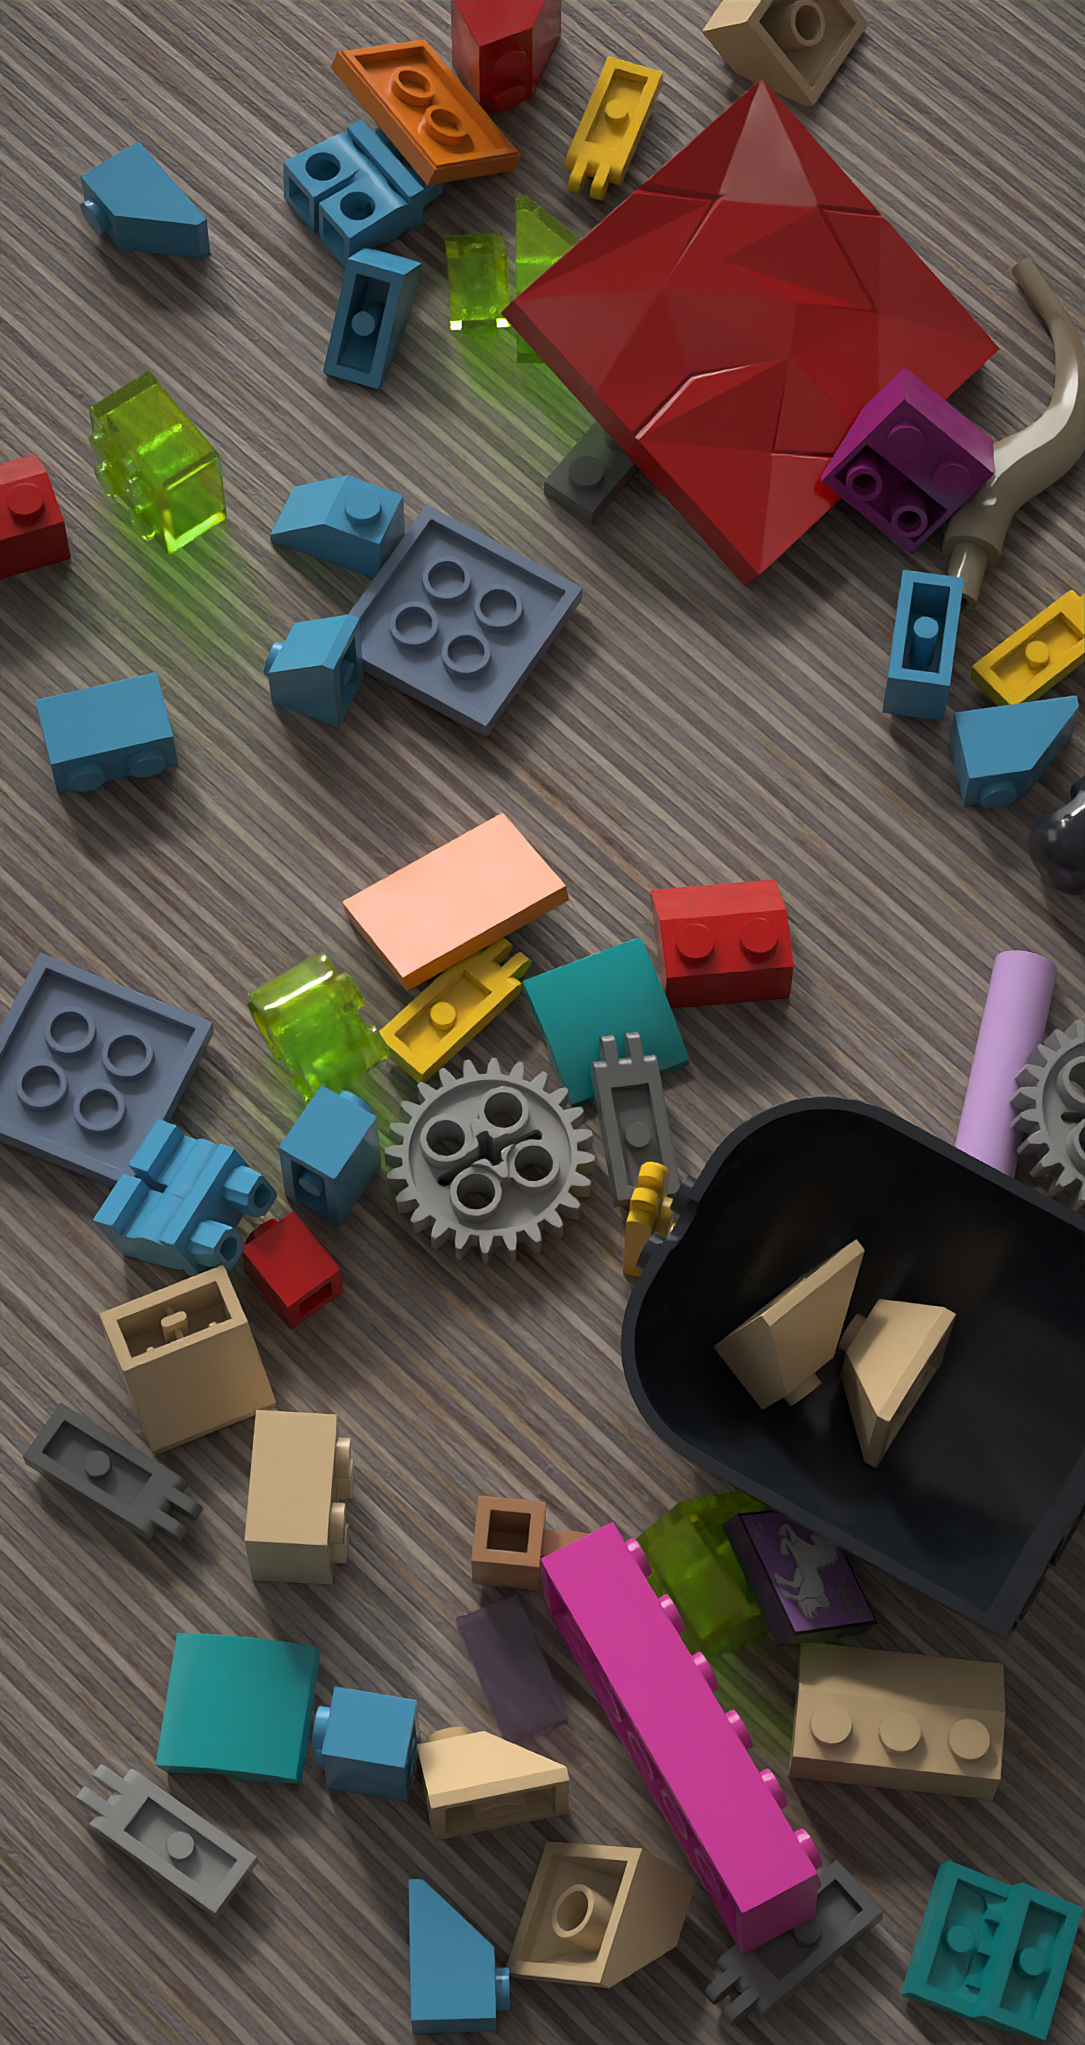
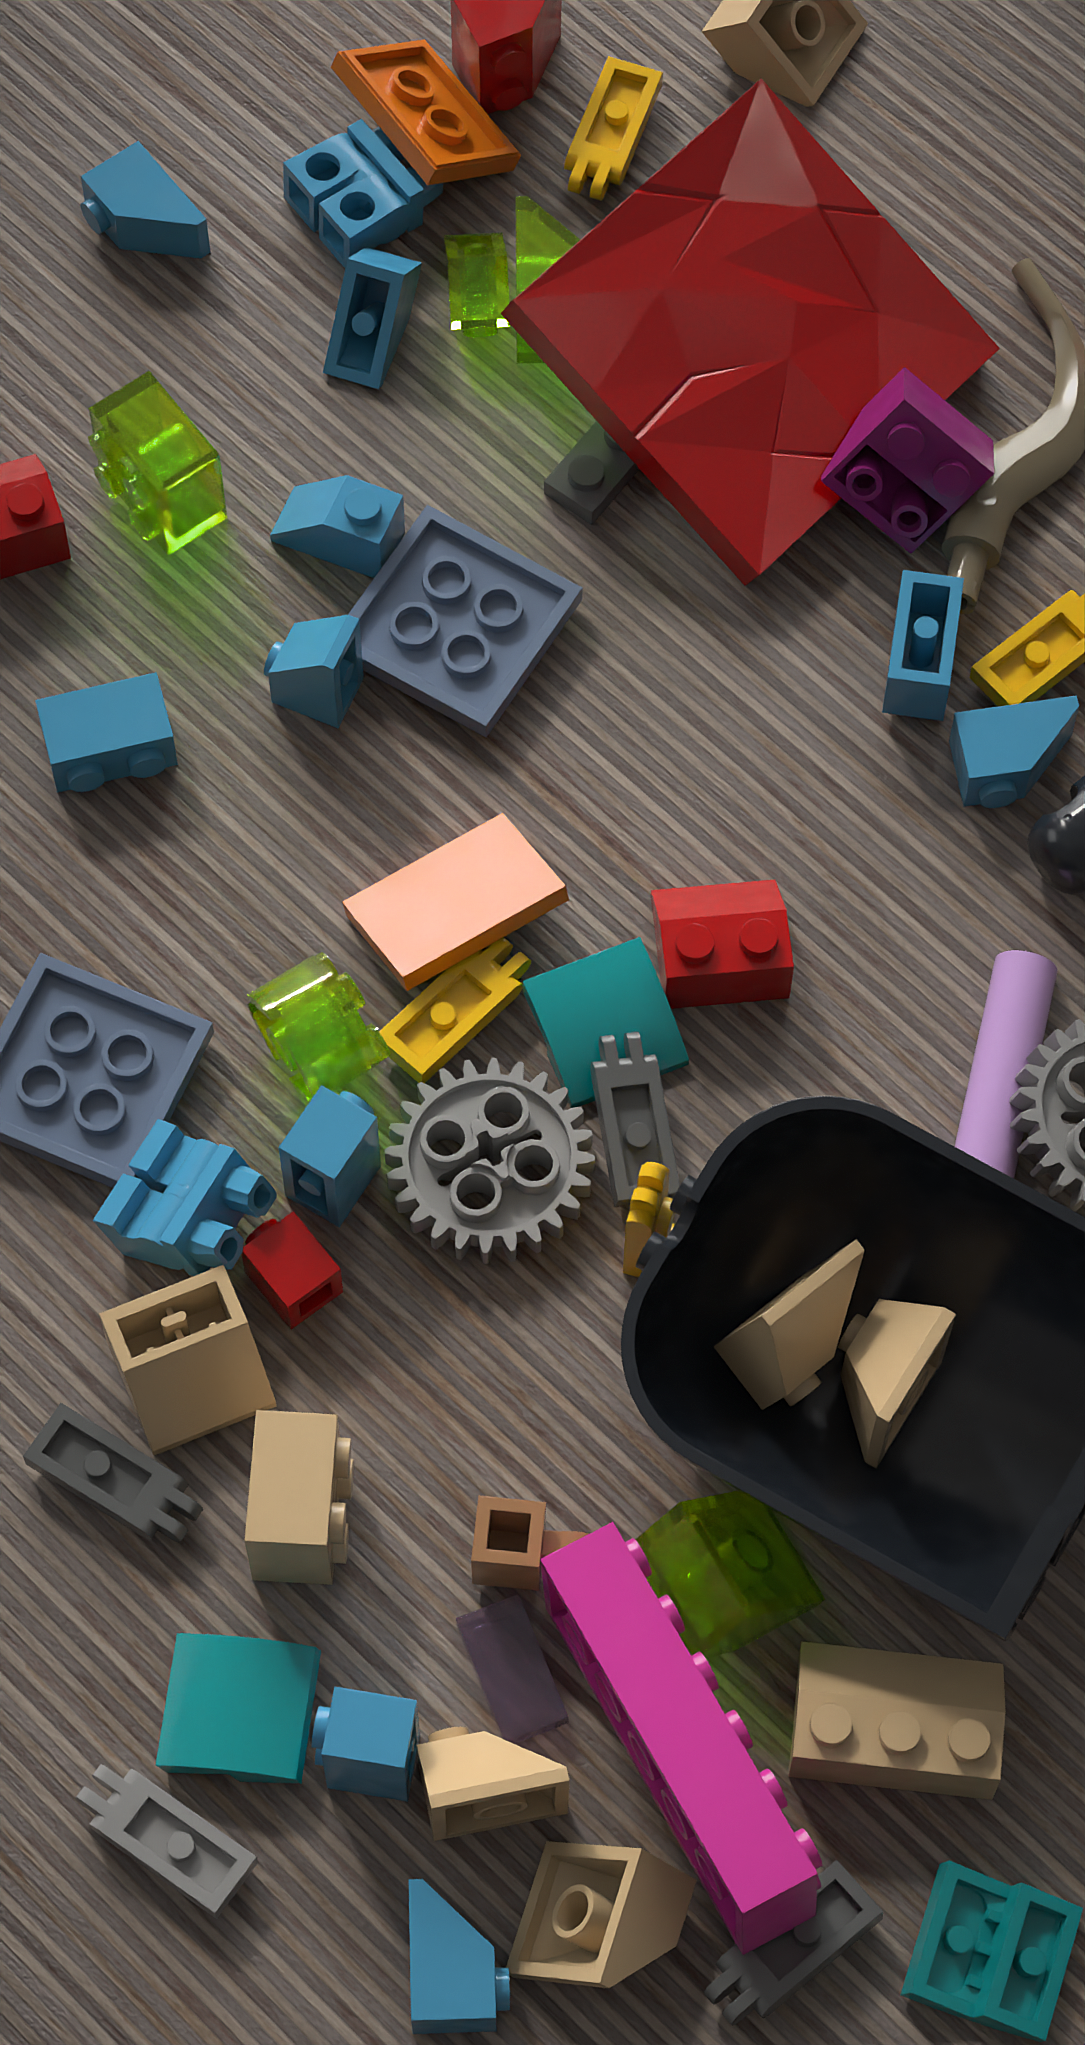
(797, 1579): tile -> none

